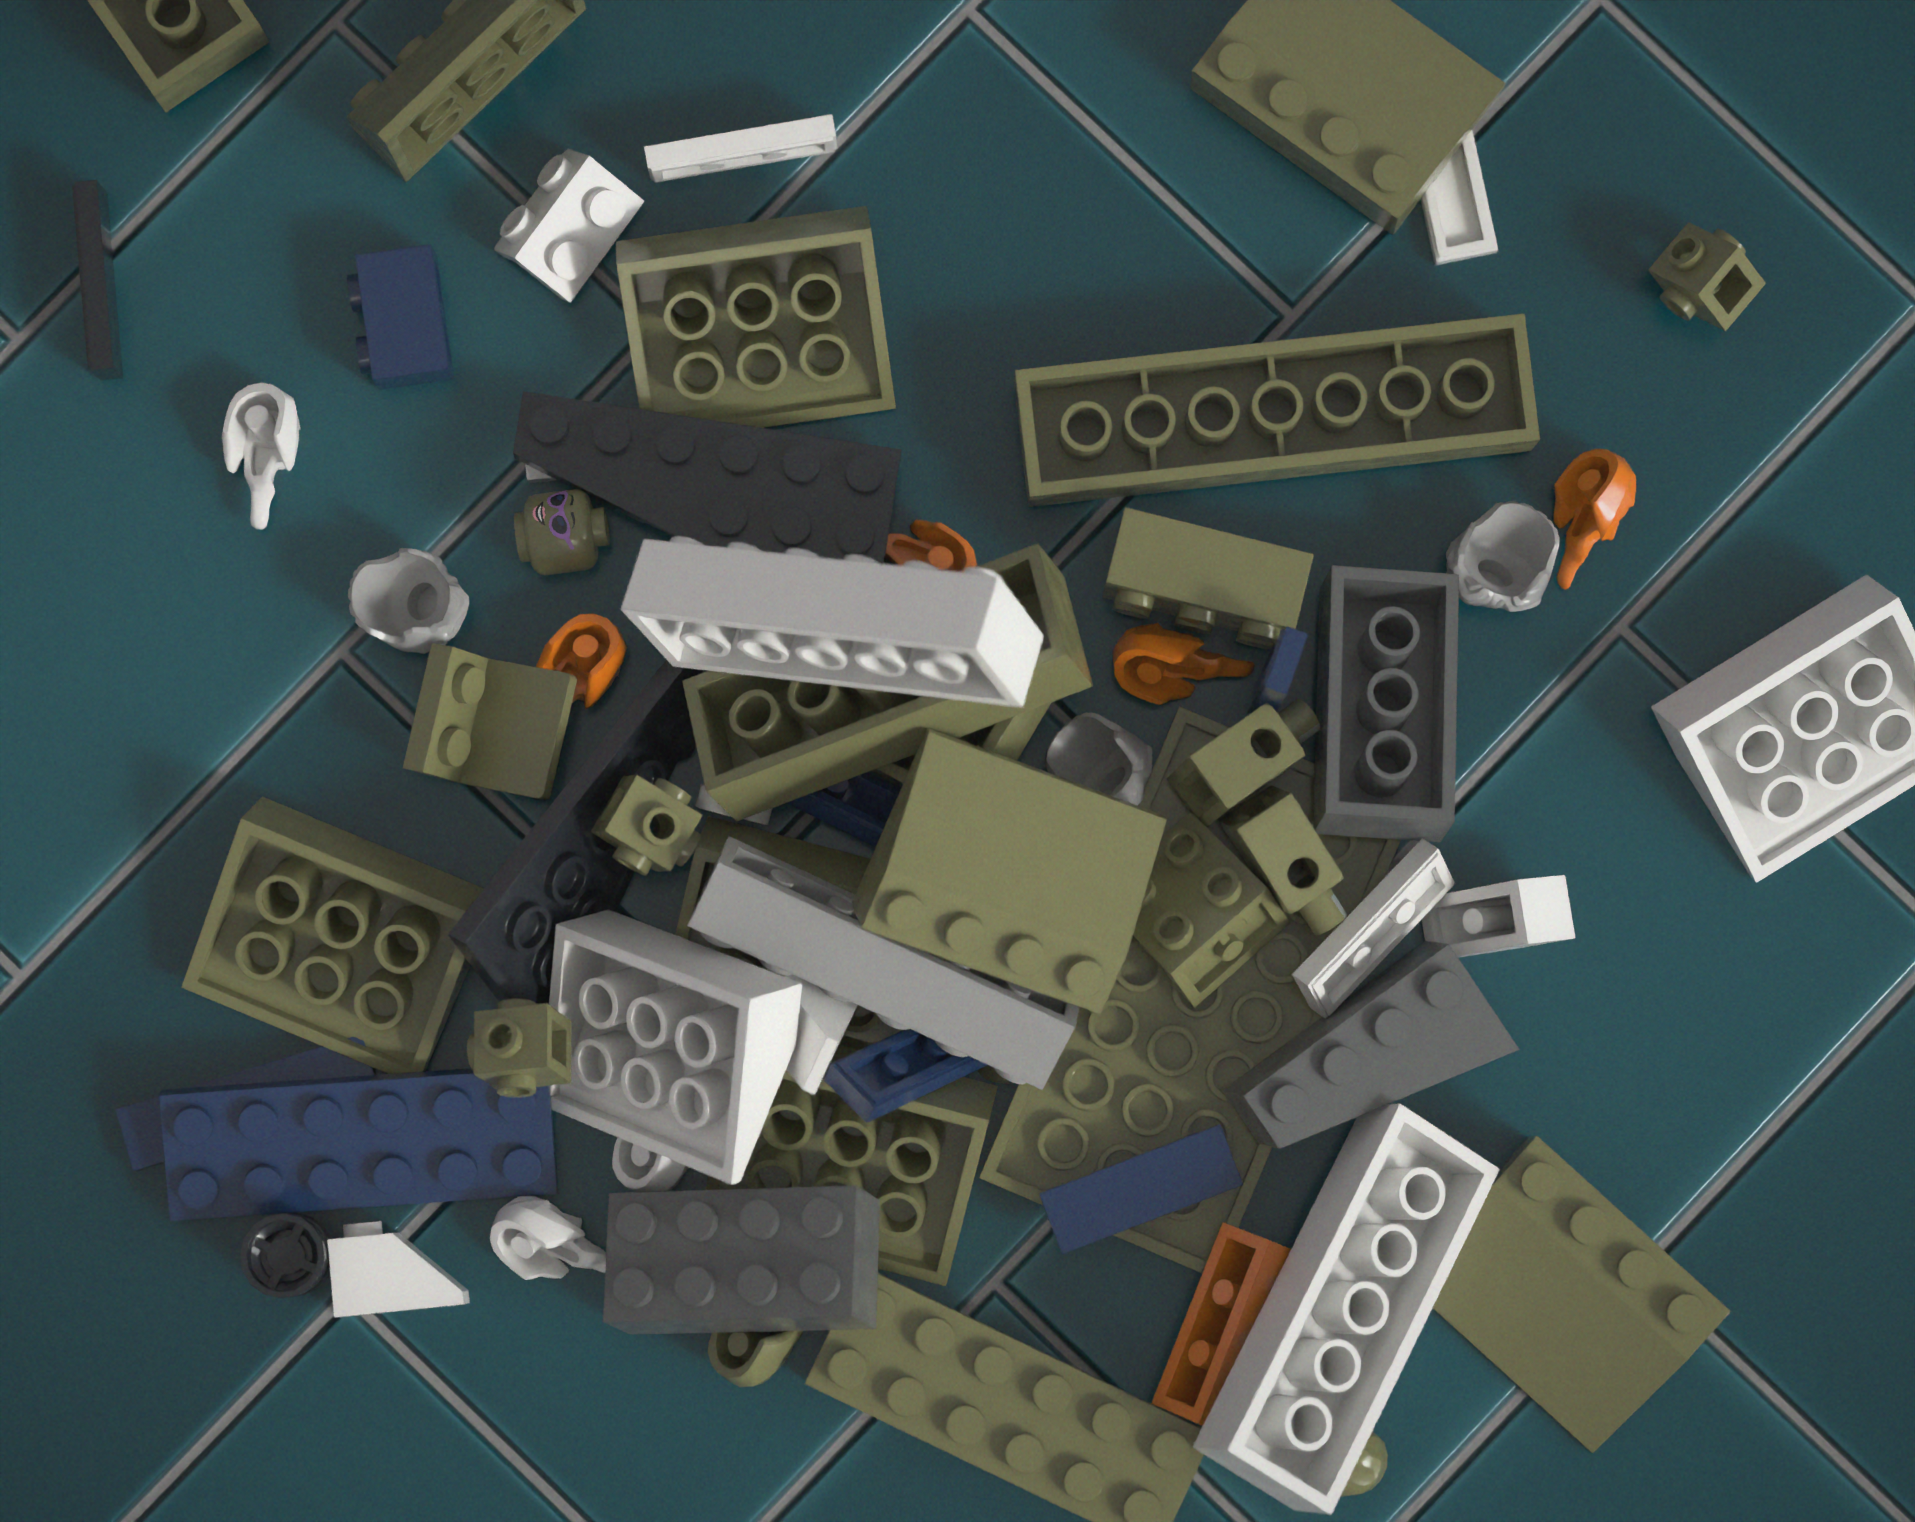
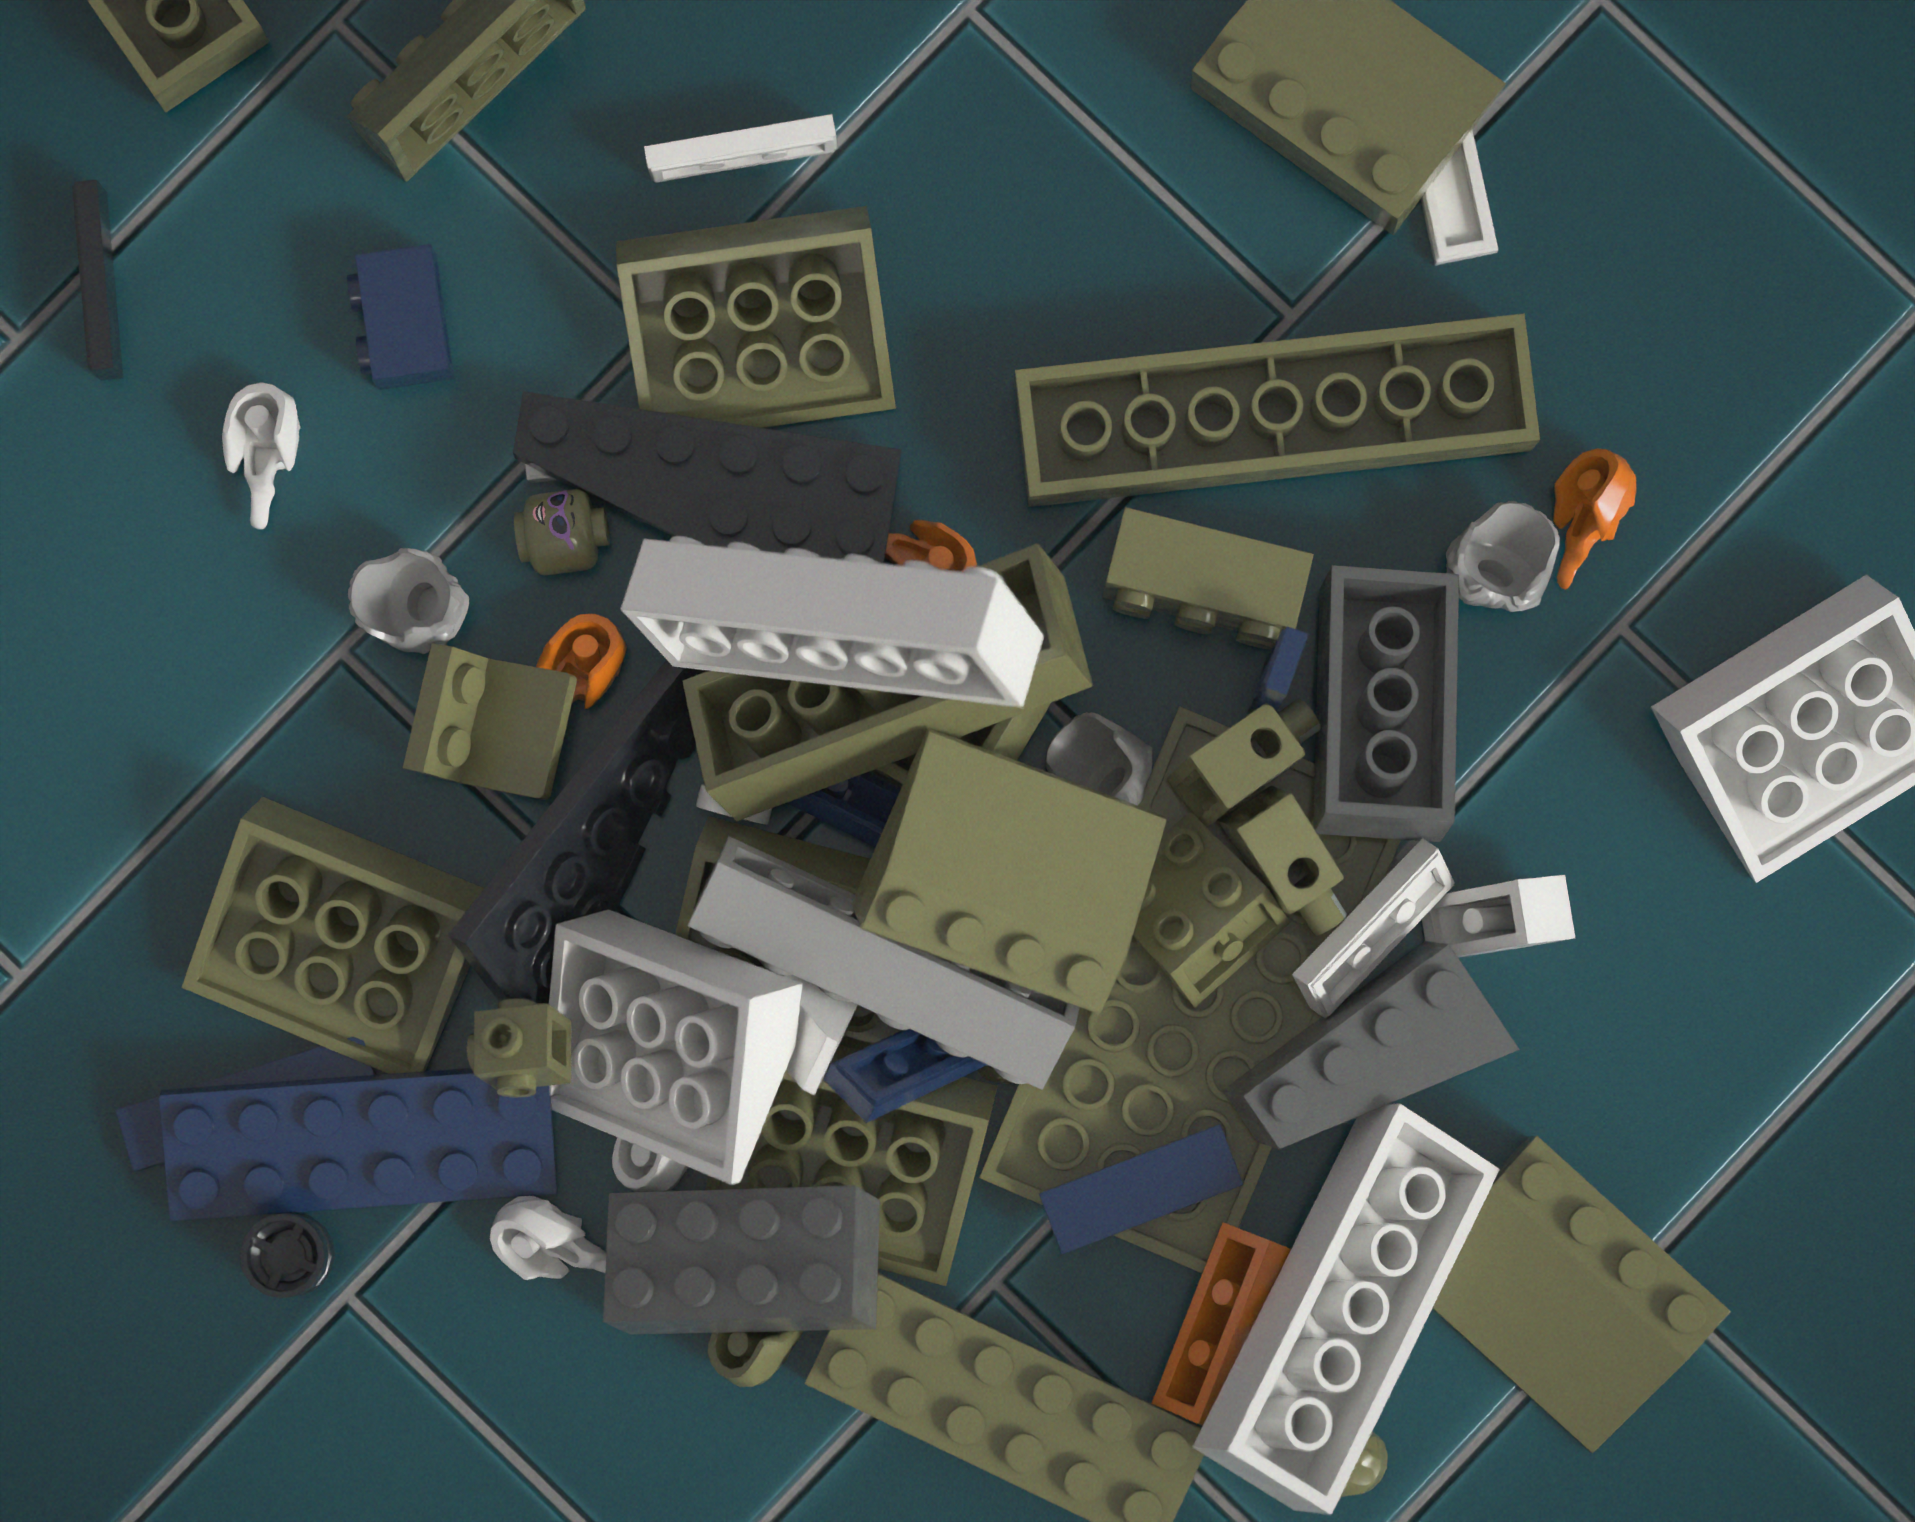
(386, 1274): white slope -> none
(568, 222): white bracket -> none
(627, 822): olive brick -> none
(1155, 659): orange piece -> none
(1706, 276): olive brick -> none

